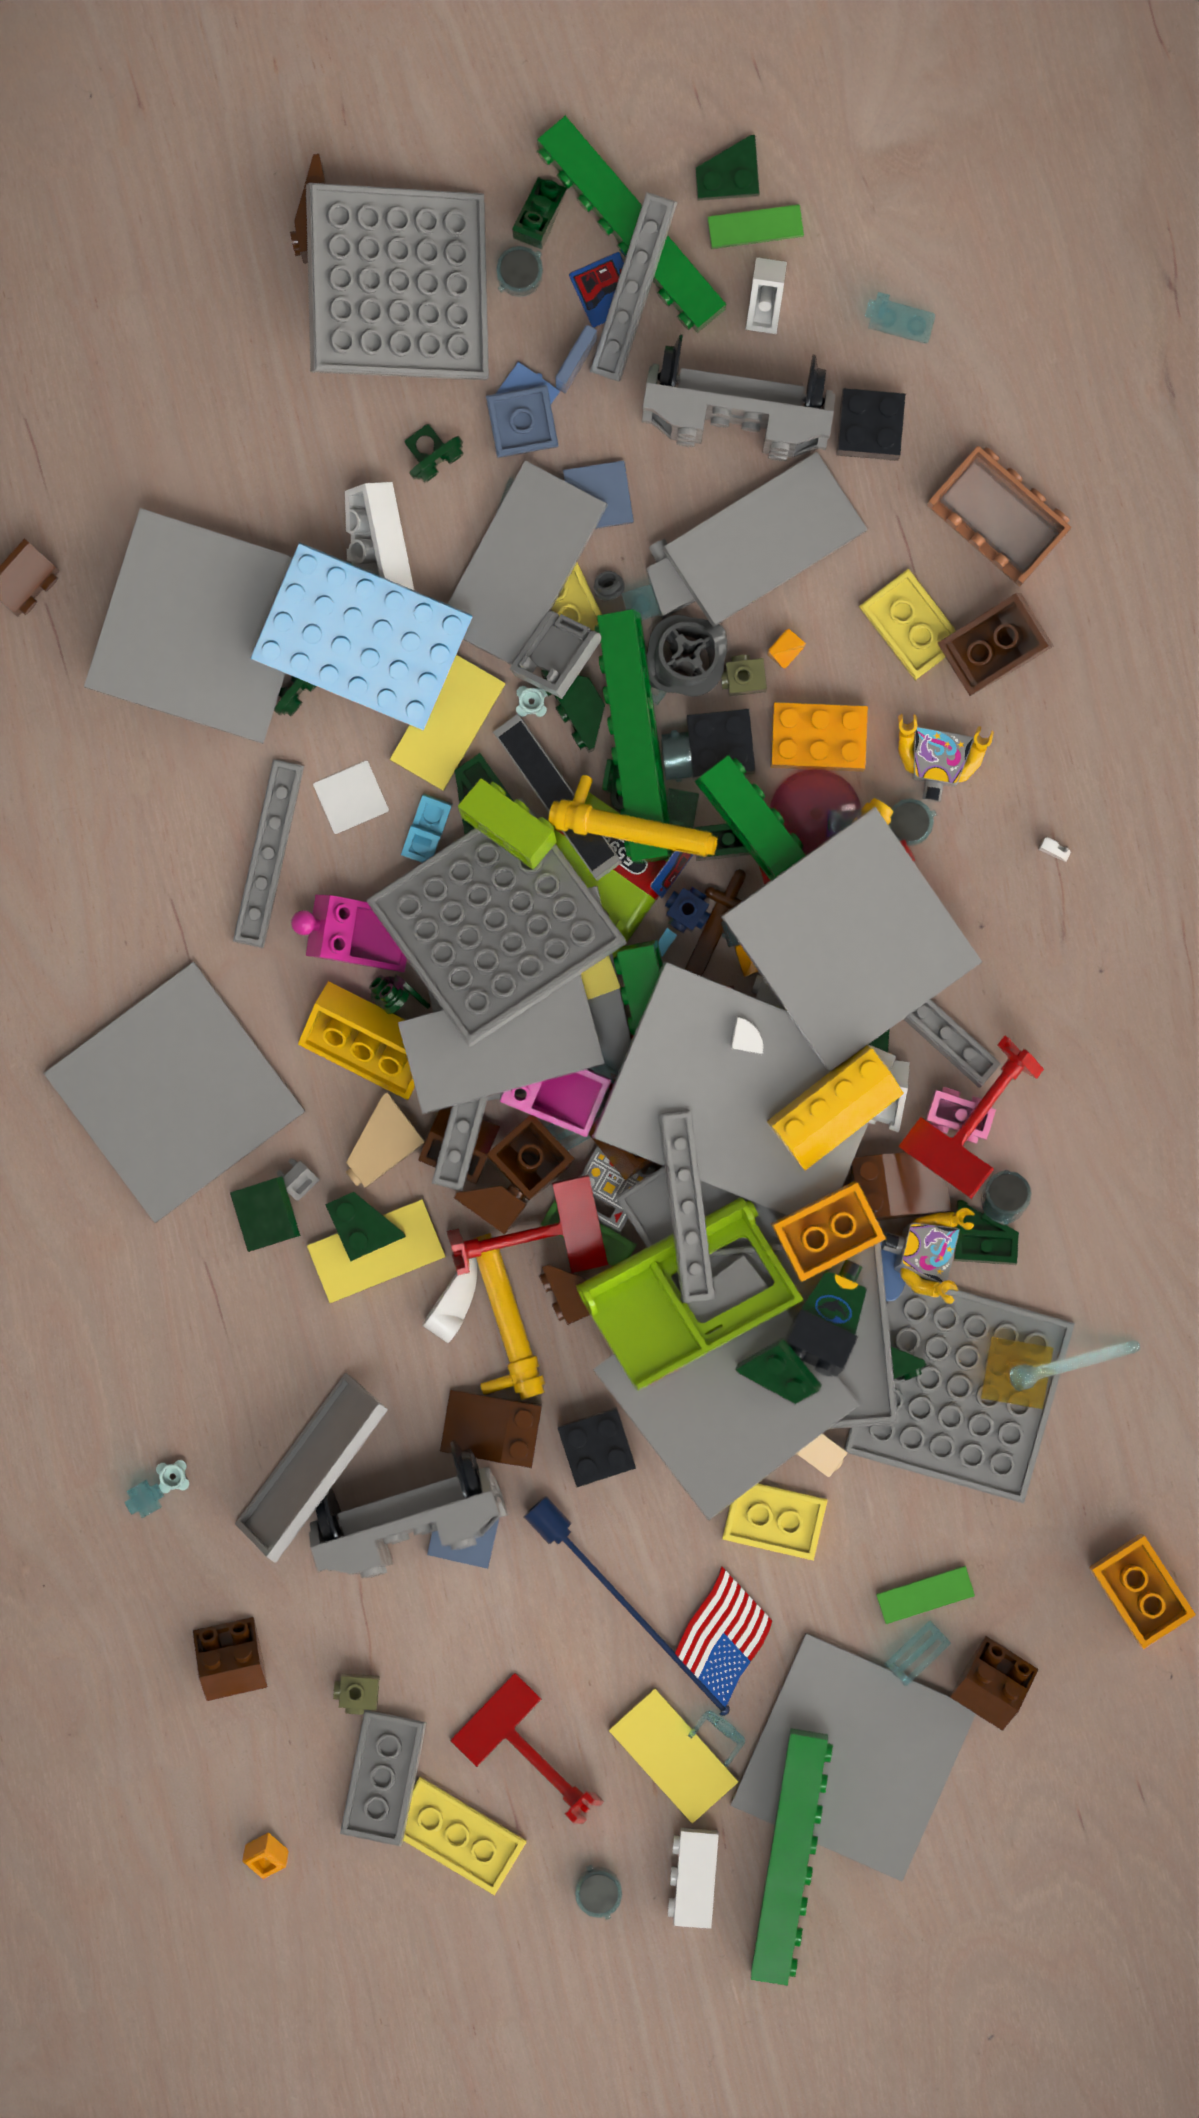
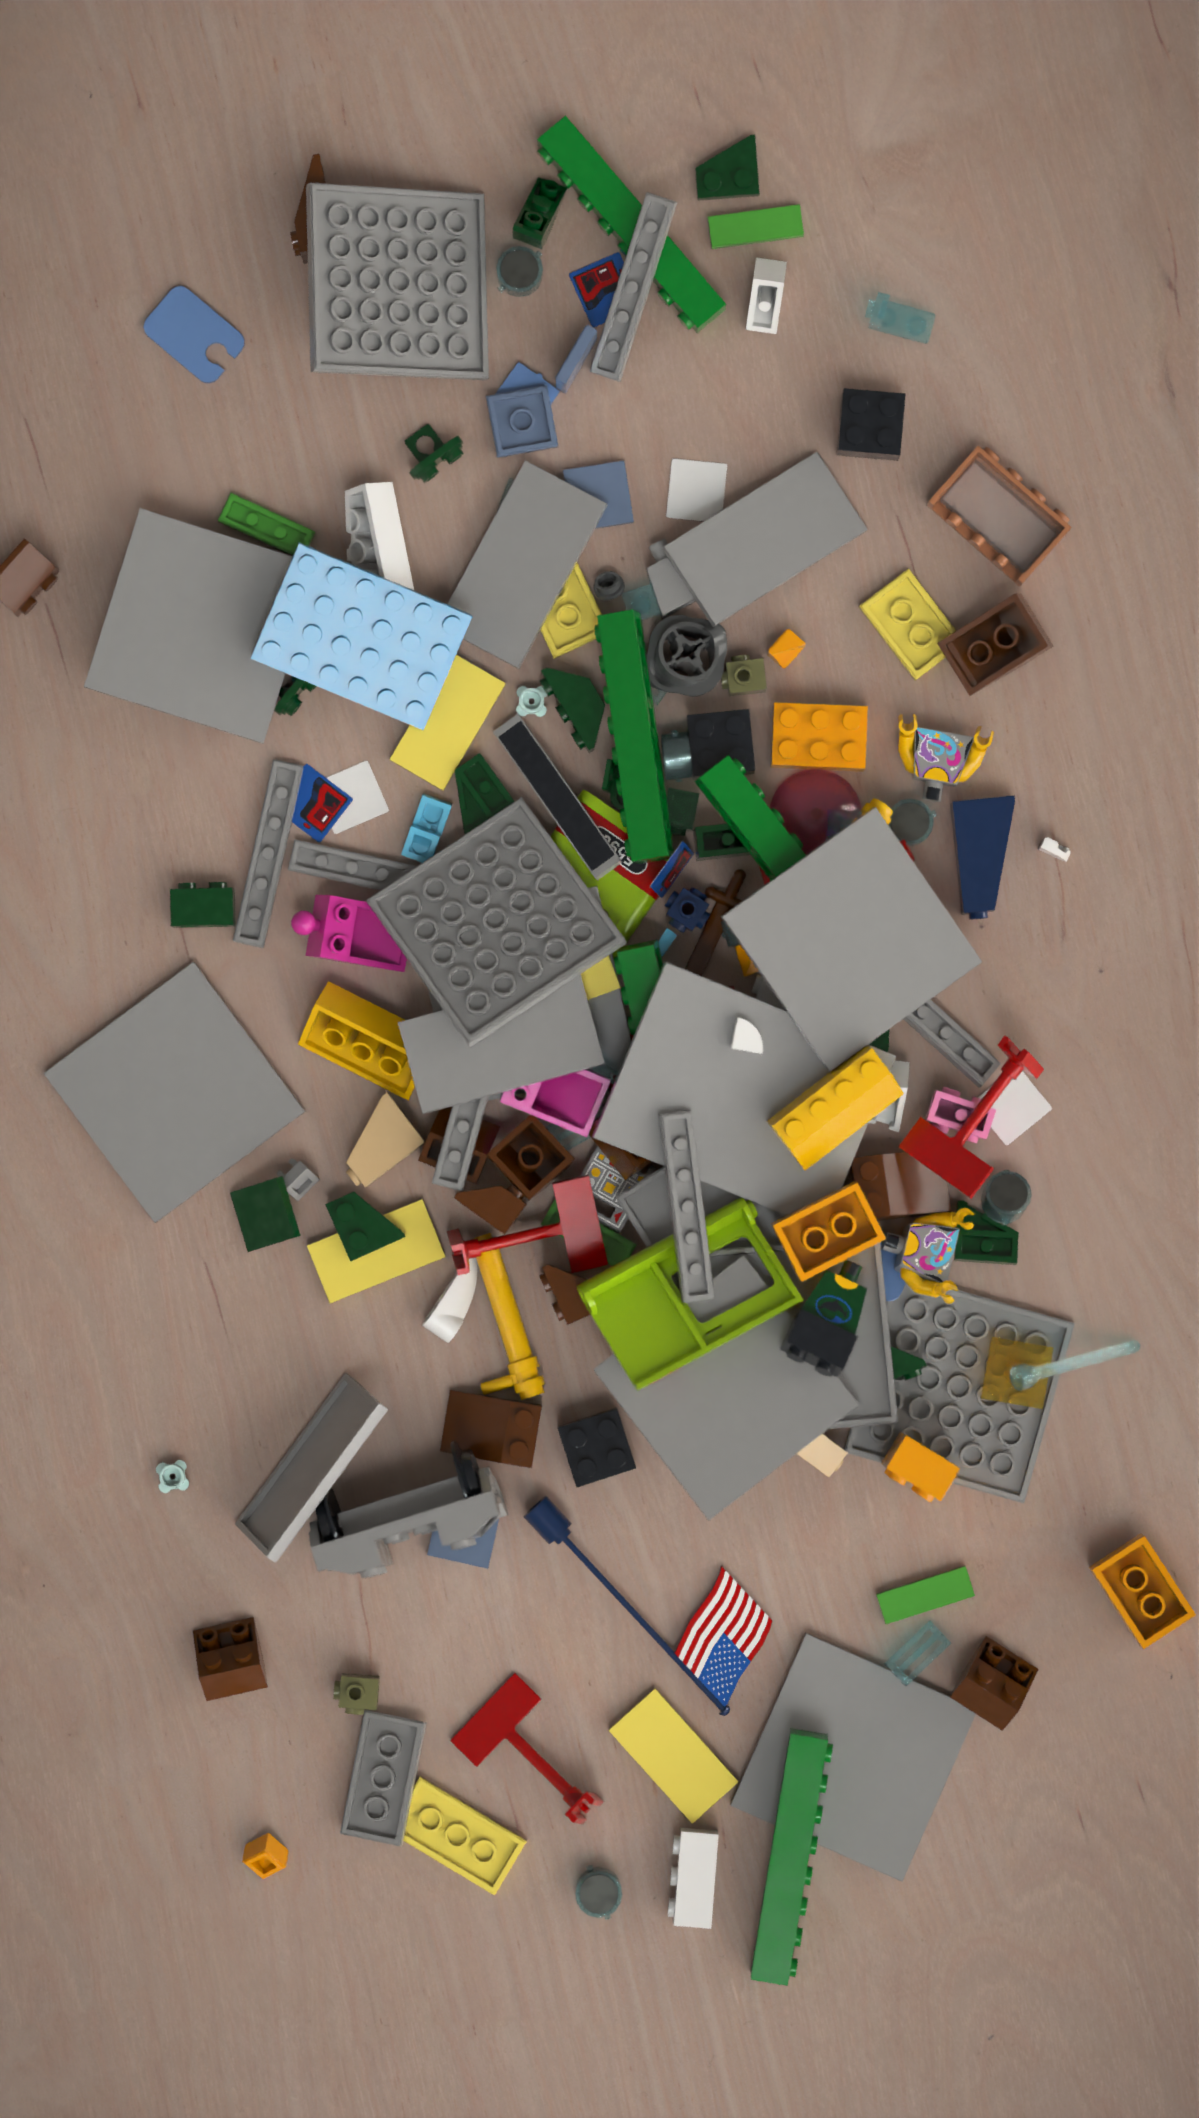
(144, 1499): clear light blue gear -> none
(187, 328): none -> medium blue piece
(202, 906): none -> dark green brick
(264, 525): none -> bright green tile
(318, 804): none -> sticker
(345, 865): none -> light grey tile
(392, 993): dark green bracket -> none
(508, 823): lime brick -> none
(557, 650): light grey container -> none
(585, 820): yellow cylinder -> none
(696, 489): none -> white sticker
(725, 1728): clear light blue piece -> none
(738, 400): light grey piece -> none
(776, 1521): light yellow tile -> none
(780, 1372): dark green wing -> none
(920, 1466): none -> light orange brick
(980, 845): none -> dark blue slope
(1017, 1109): none -> white sticker

